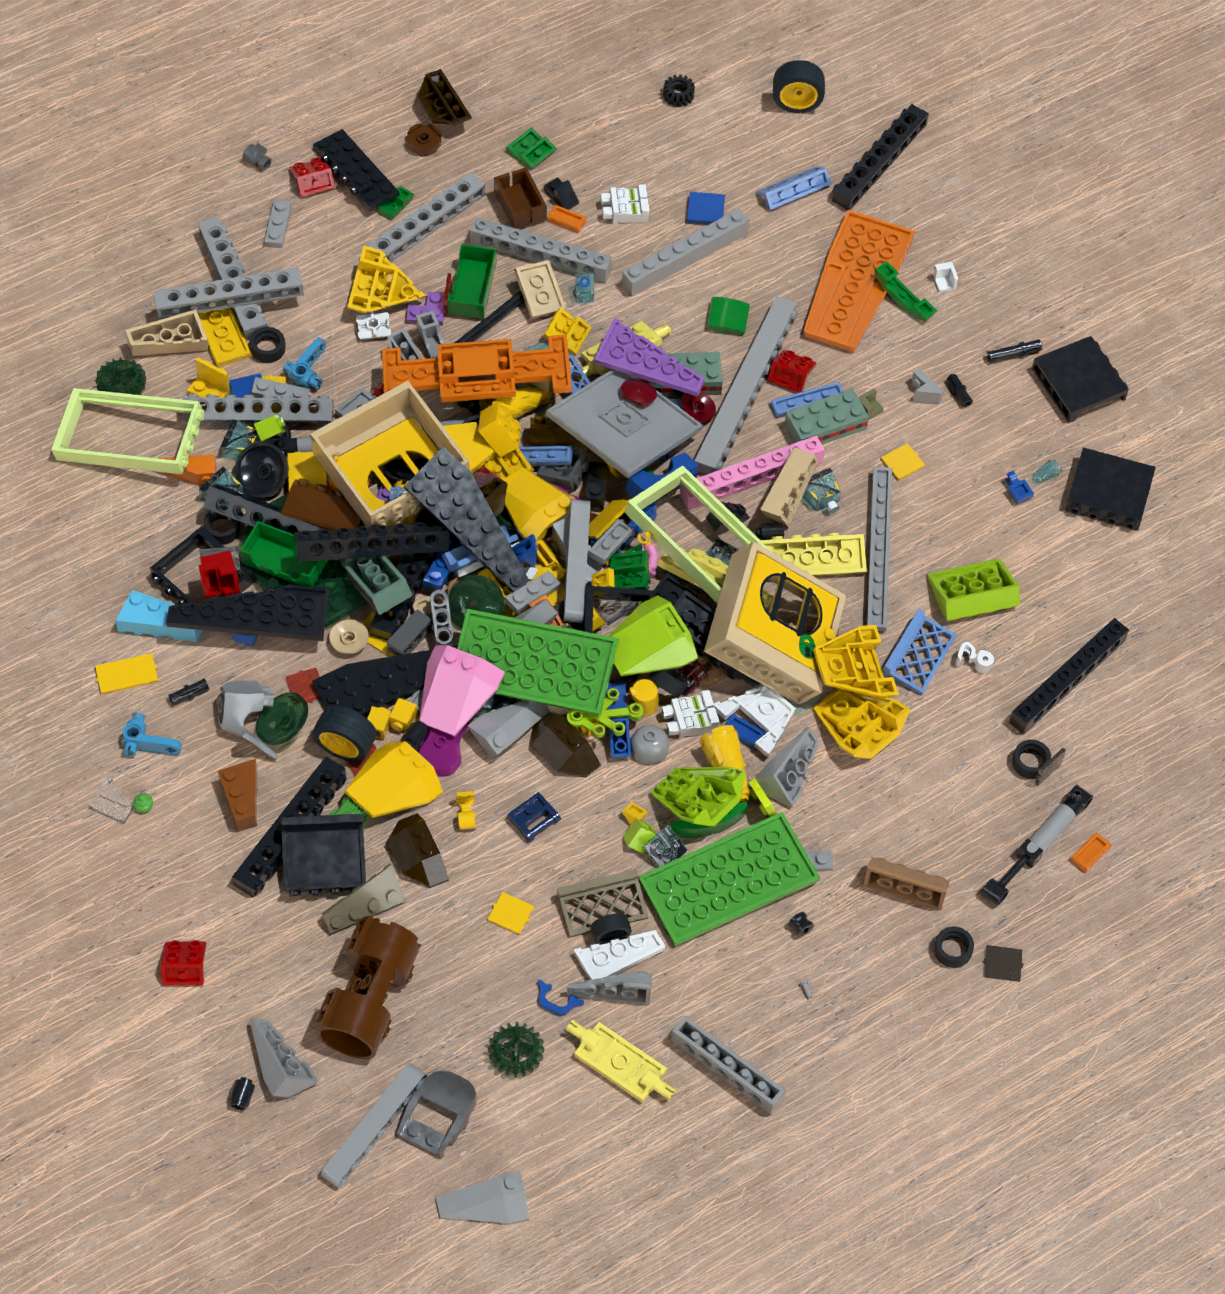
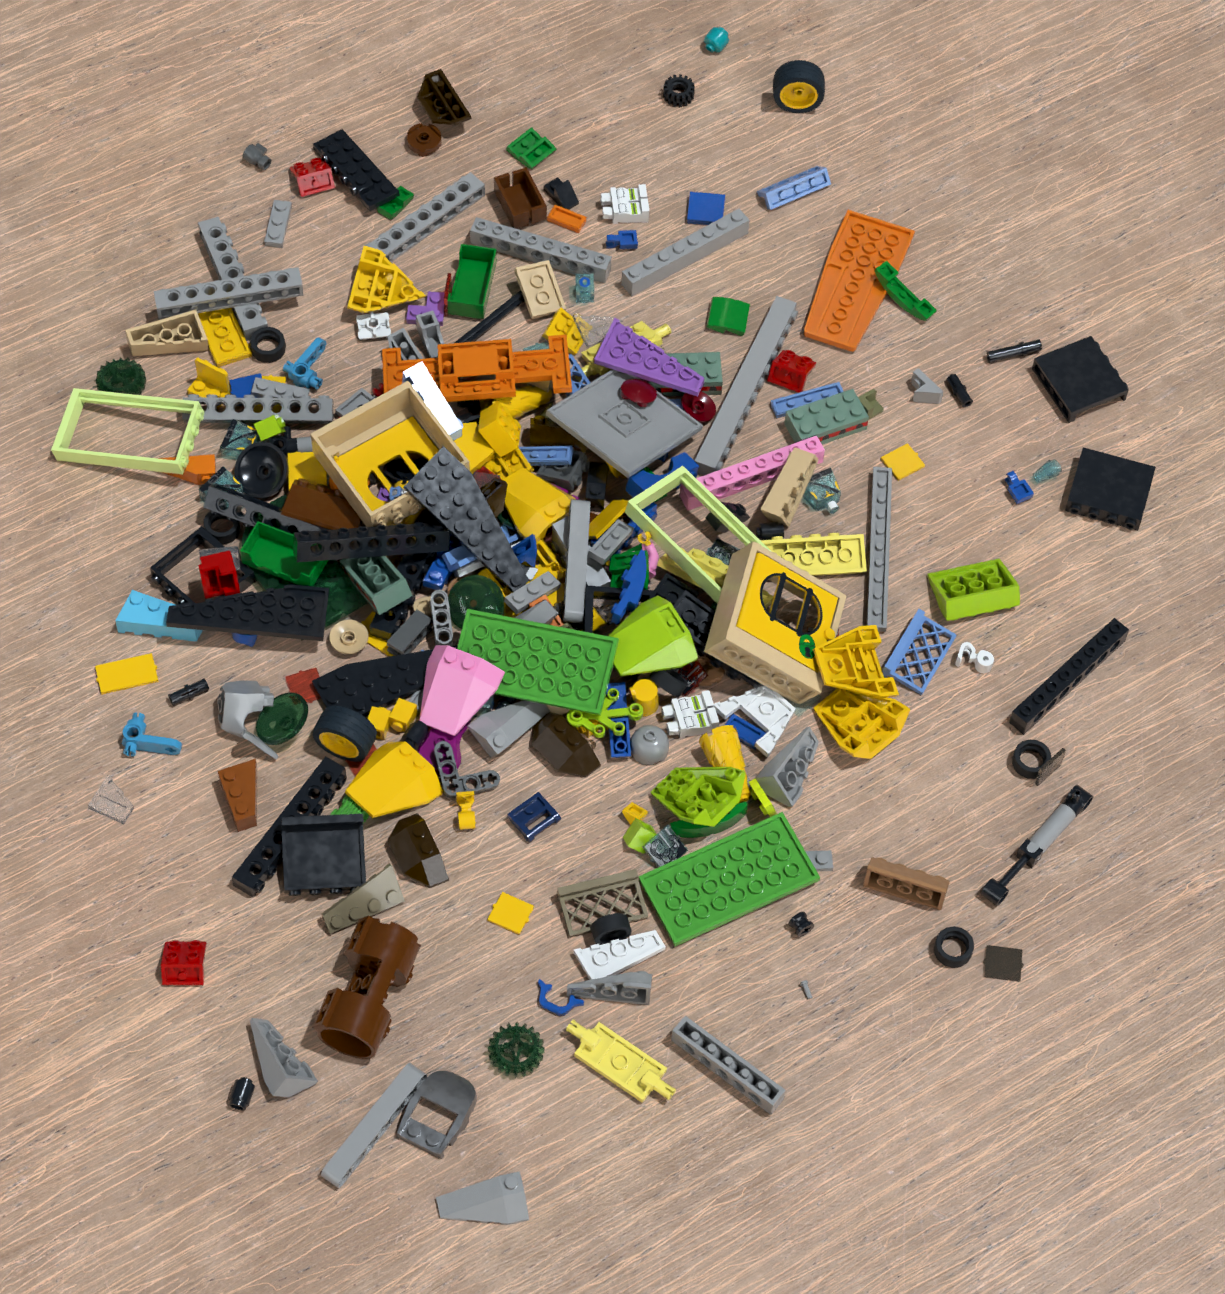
(143, 802): bright green plate -> none
(433, 398): none -> wedge
(460, 782): none -> dark grey beam
(592, 328): none -> clear wing
(603, 578): yellow bracket -> none
(625, 239): none -> blue plate
(632, 587): none -> blue slope
(716, 39): none -> teal head
(879, 157): black brick -> none
(945, 277): white panel -> none
(1090, 852): orange tile -> none

